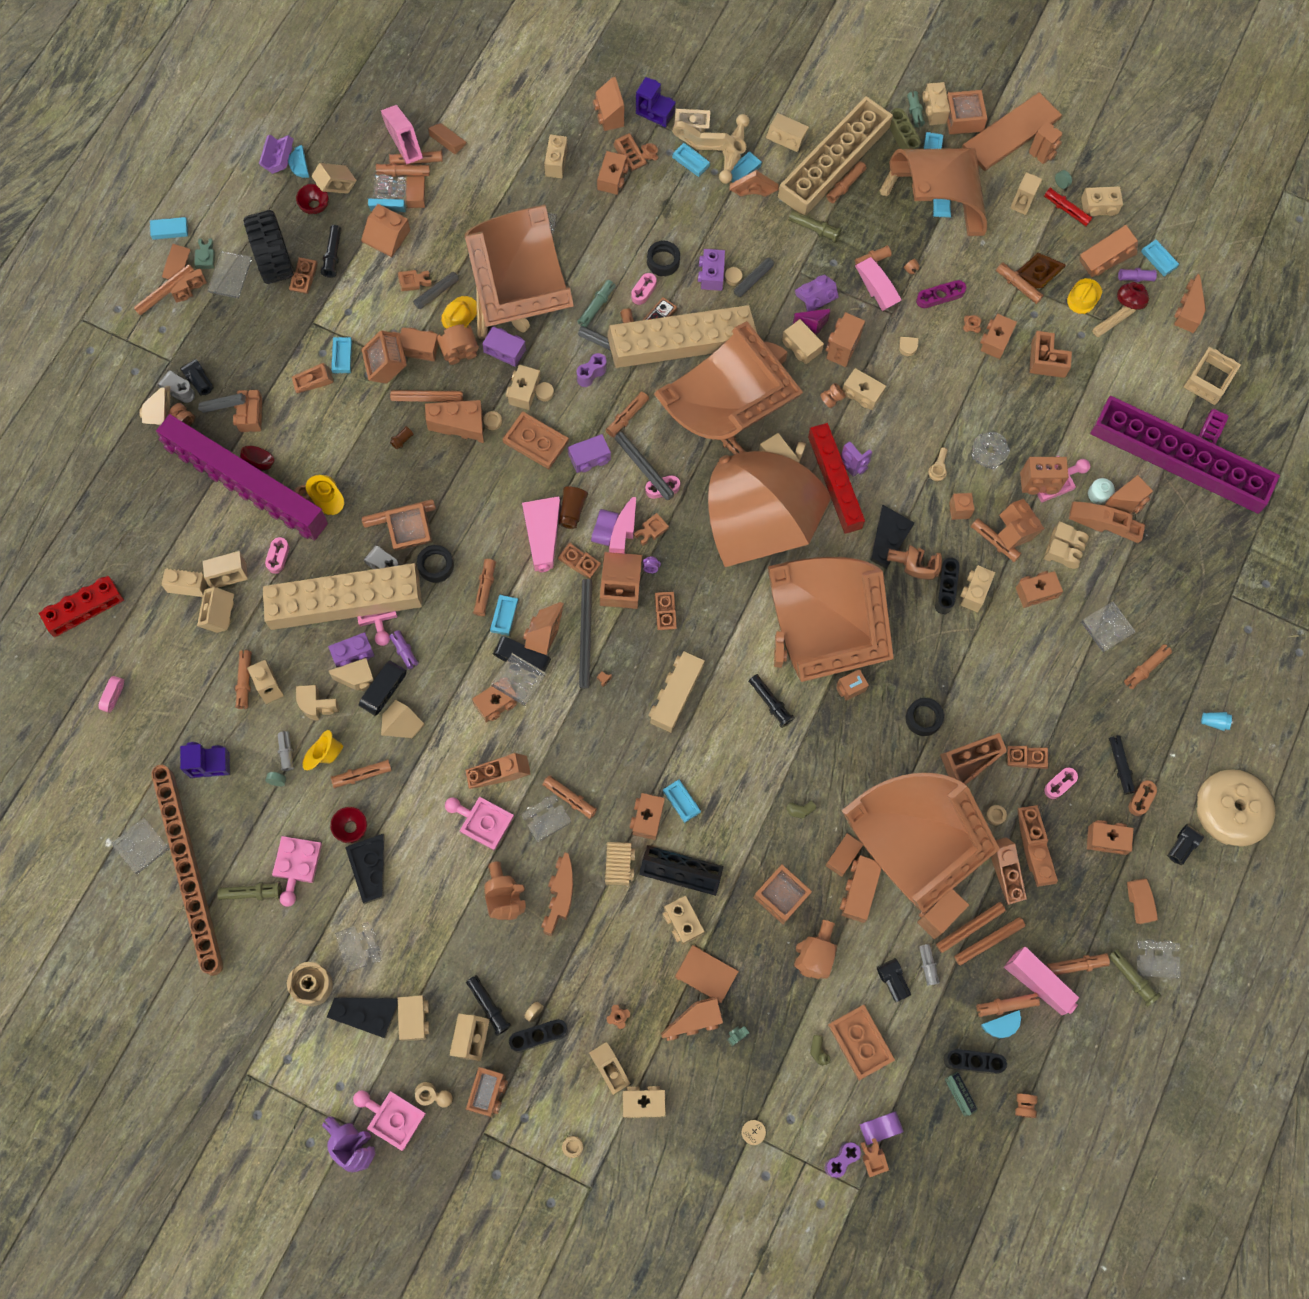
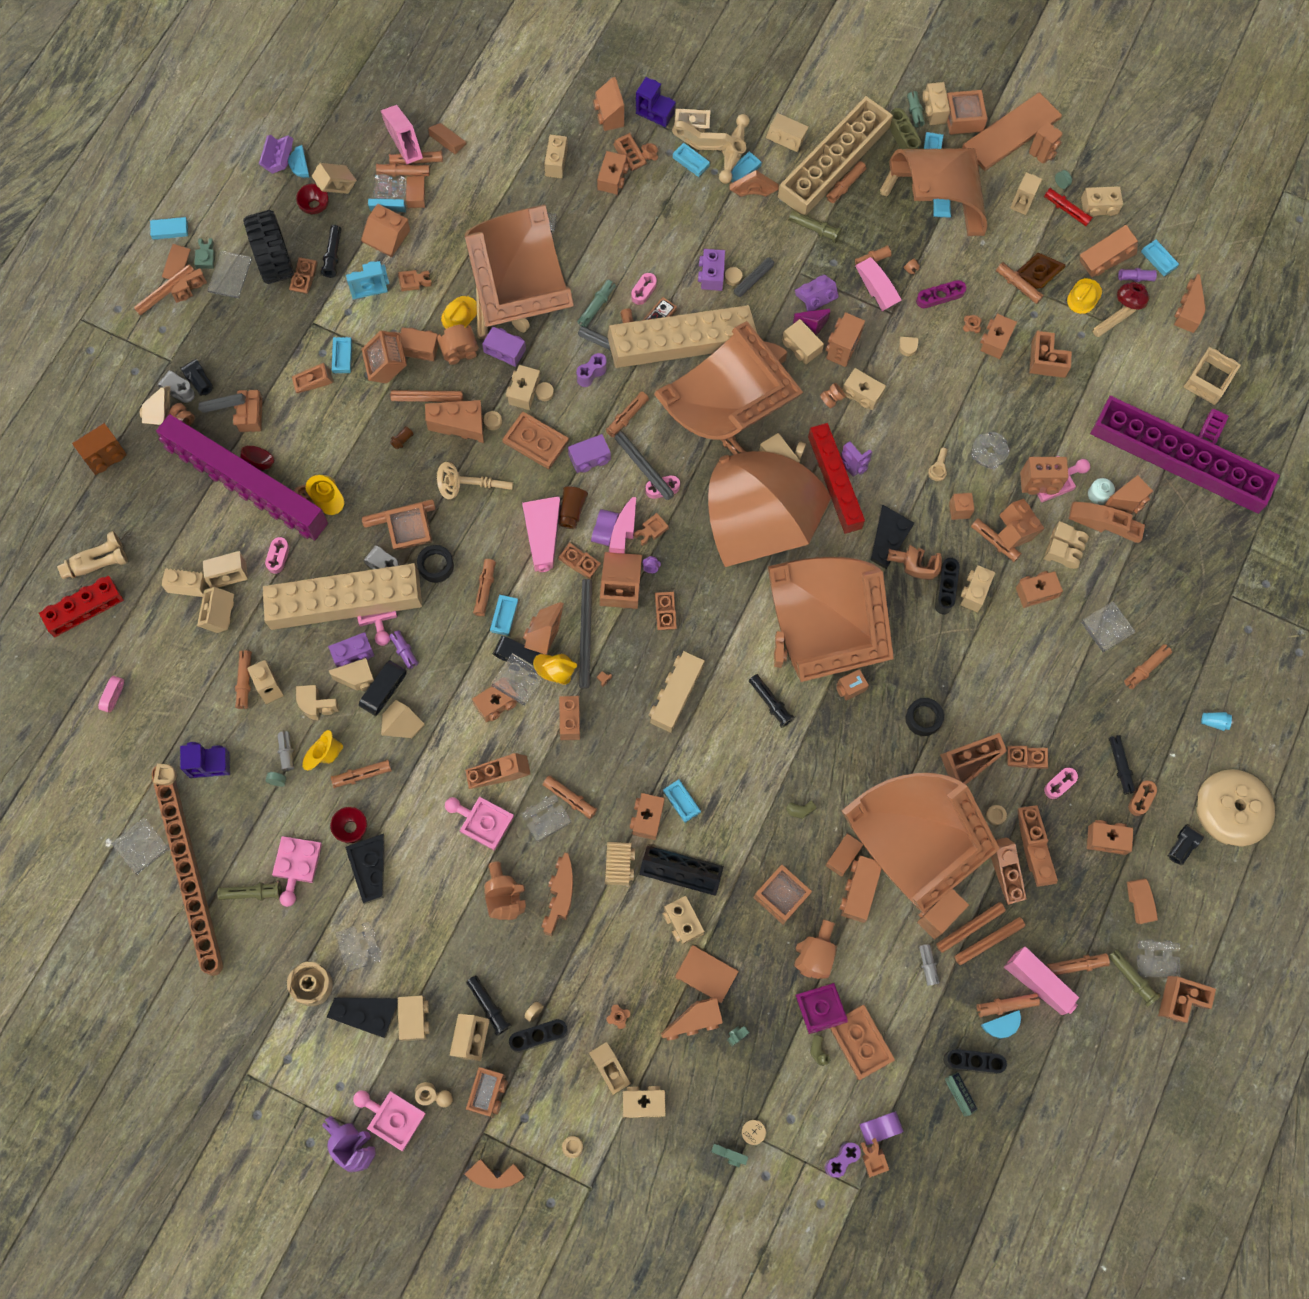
(84, 562): none -> tan piece
(99, 449): none -> dark orange brick
(164, 775): none -> tan tile
(368, 282): none -> medium azure plate
(436, 290): dark grey axle -> none
(455, 481): none -> tan dish
(483, 1176): none -> nougat brick
(555, 668): none -> yellow piece
(569, 718): none -> nougat brick
(663, 246): black tyre -> none
(735, 1158): none -> sand green plate
(821, 1008): none -> magenta tile
(891, 974): black piece -> none
(1025, 1110): nougat wheel -> none
(1181, 995): none -> nougat brick

